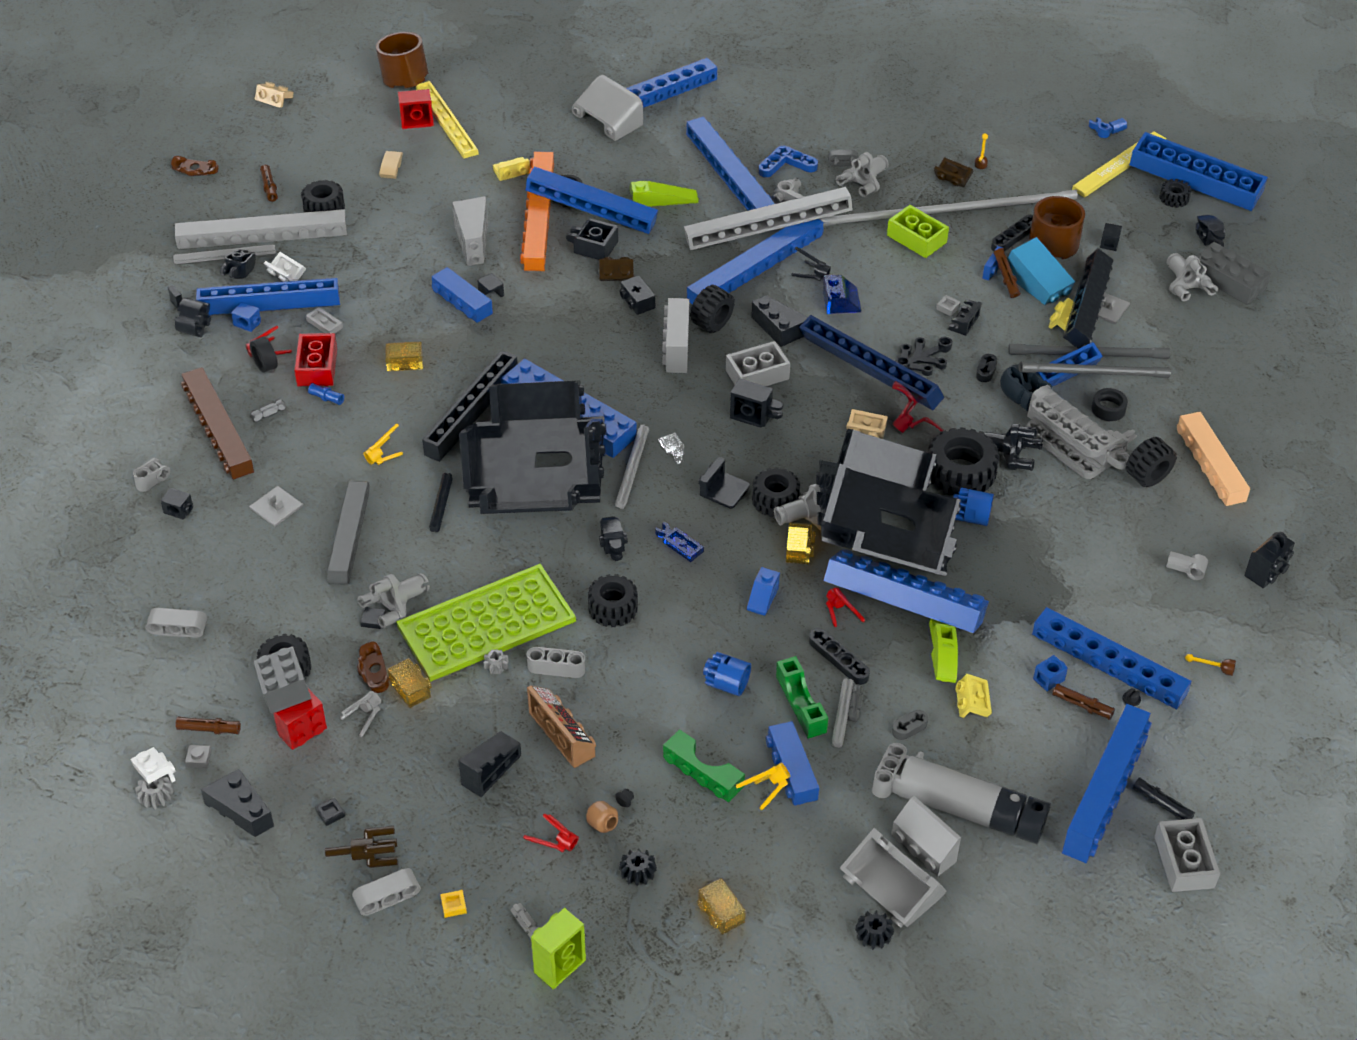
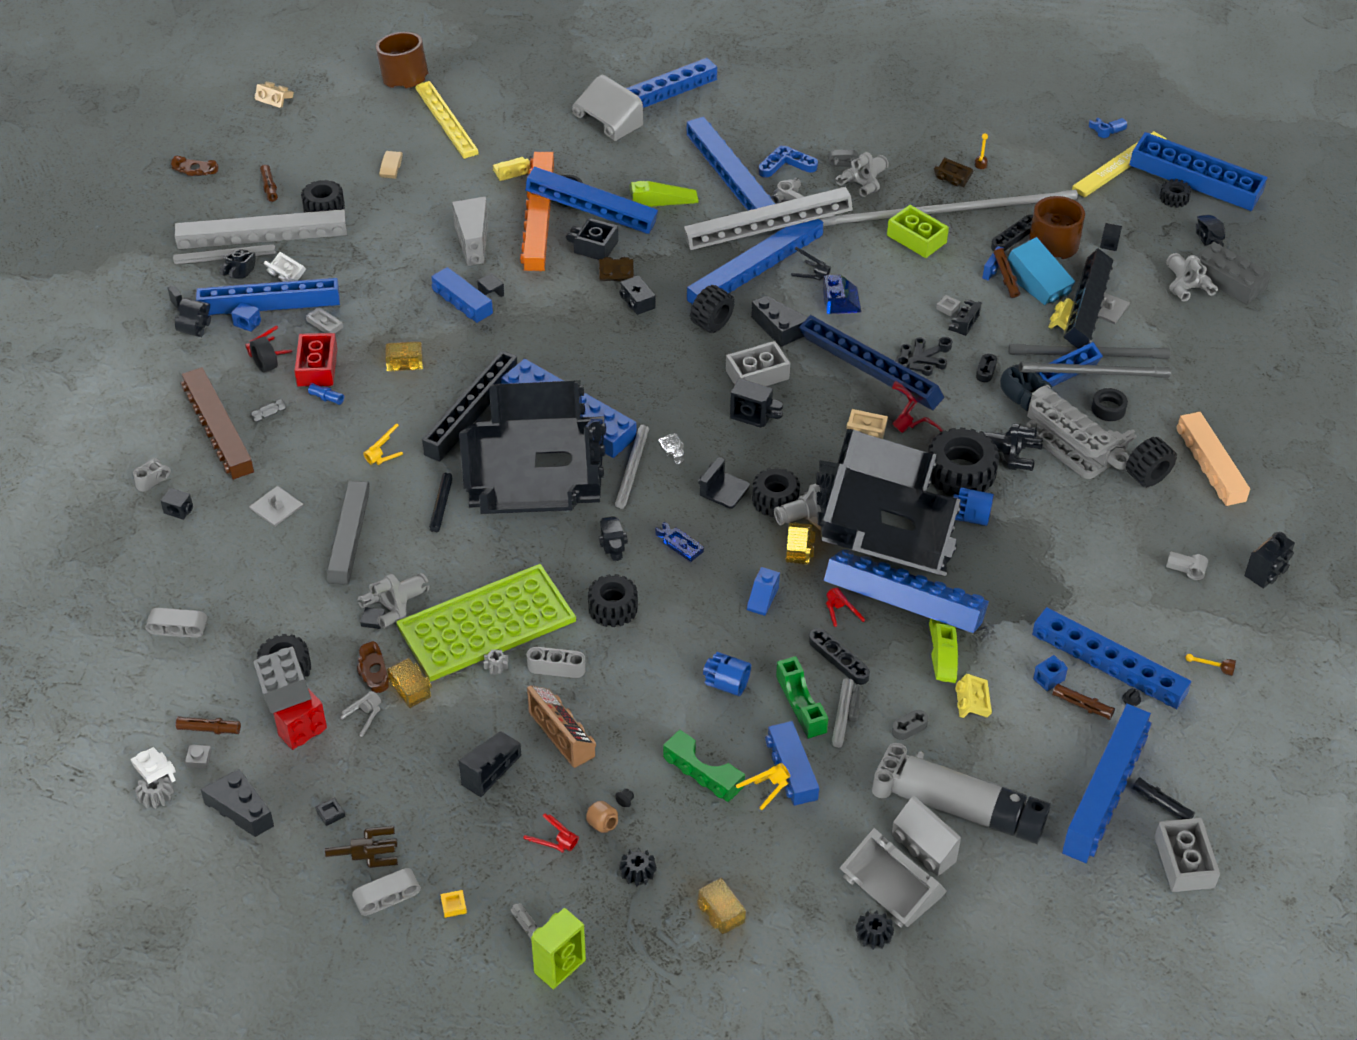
(415, 109): red brick -> none
(676, 335): light grey brick -> none

